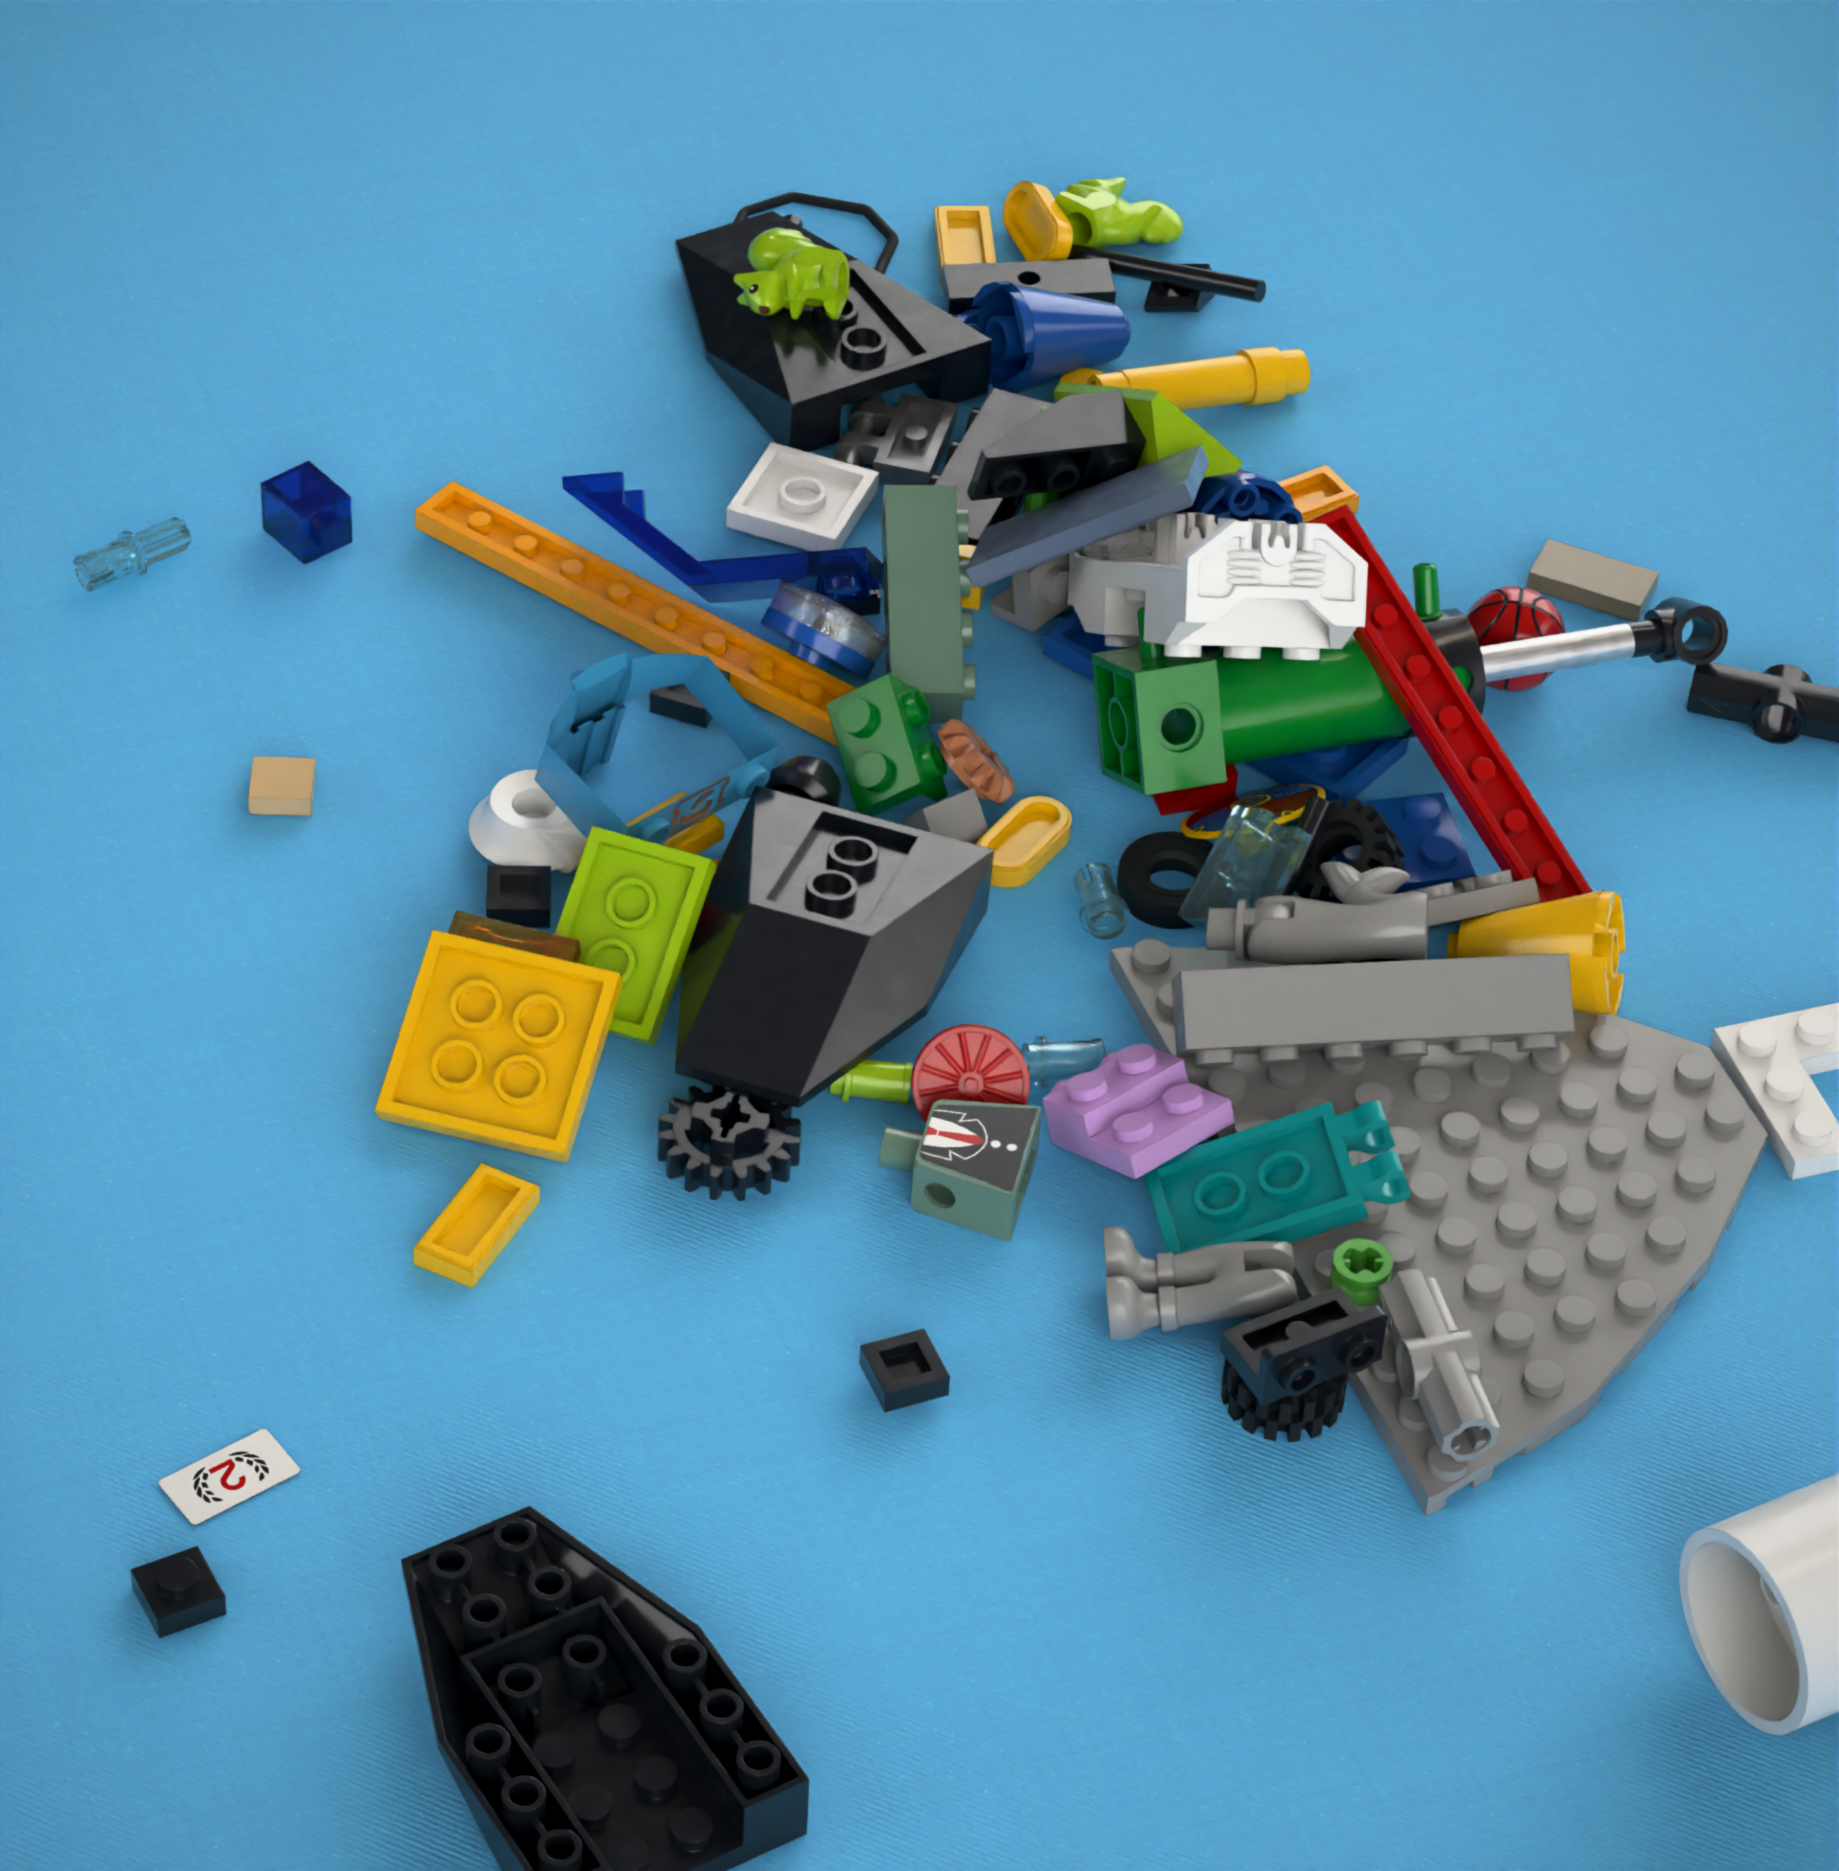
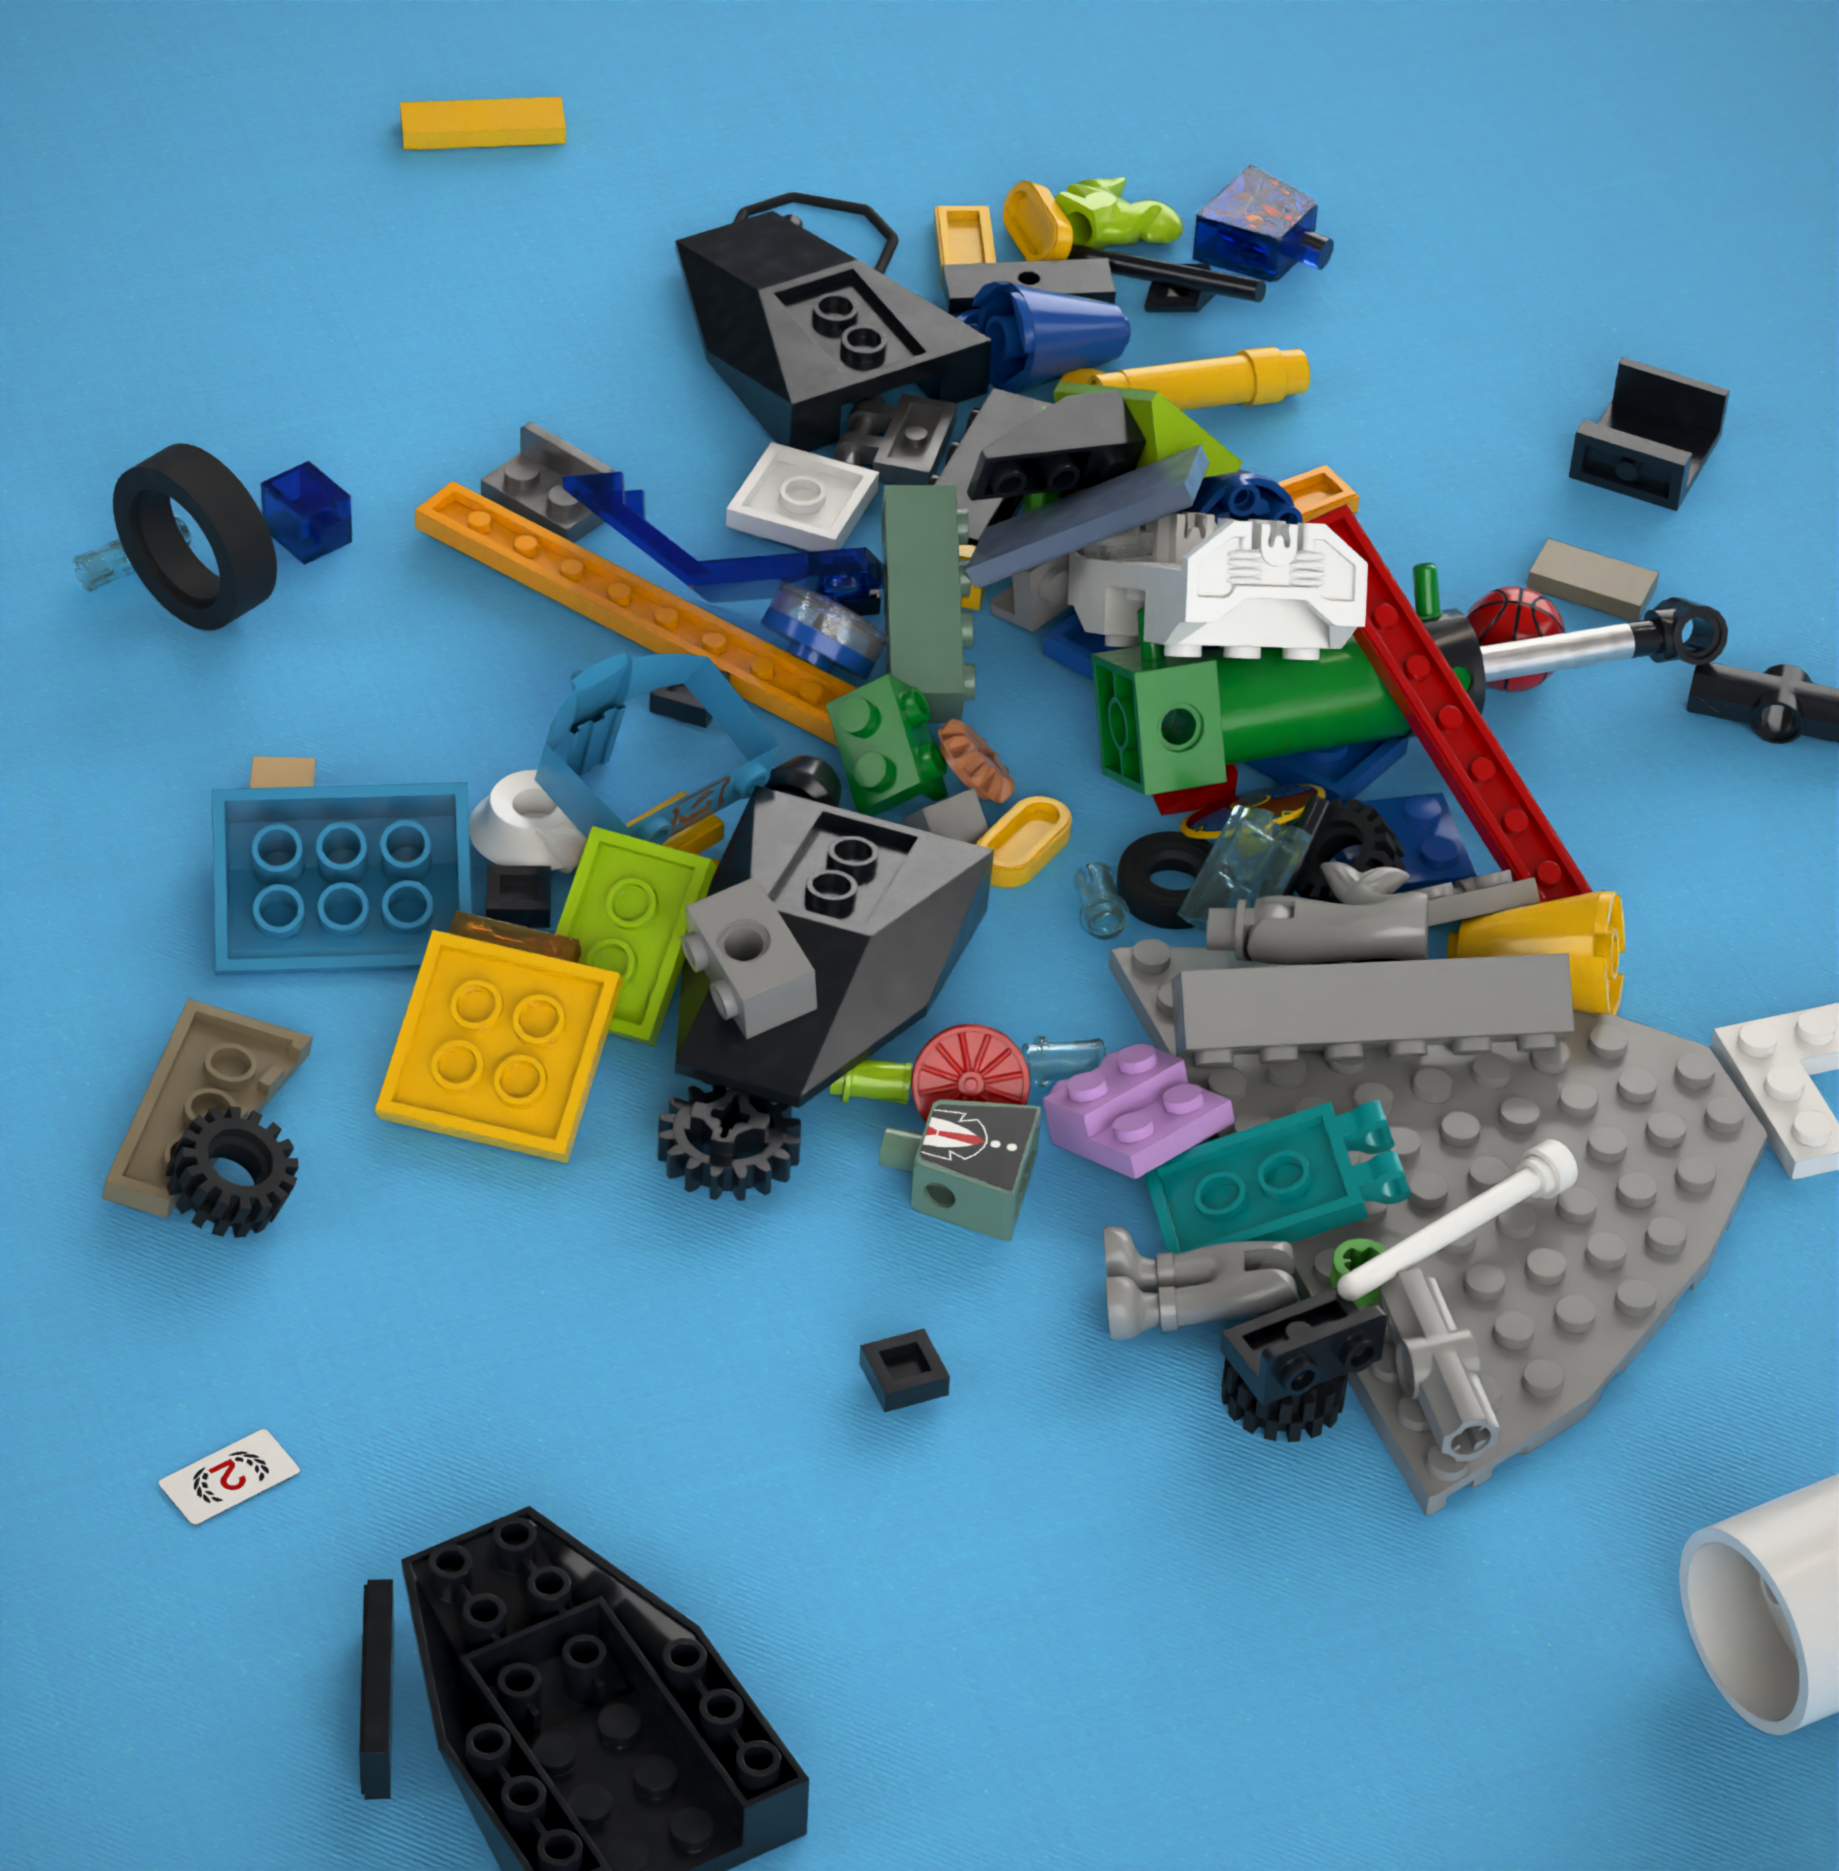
(178, 1592): black plate -> none
(207, 1064): none -> dark tan wing
(214, 1196): none -> black tyre
(225, 516): none -> black tyre
(336, 875): none -> dark azure slope
(377, 1689): none -> black tile
(476, 1225): yellow tile -> none
(482, 123): none -> yellow tile
(534, 486): none -> flat silver bracket
(745, 925): none -> light grey brick
(793, 275): lime animal -> none
(1260, 228): none -> clear blue torso
(1541, 1173): none -> white piece
(1651, 435): none -> black panel

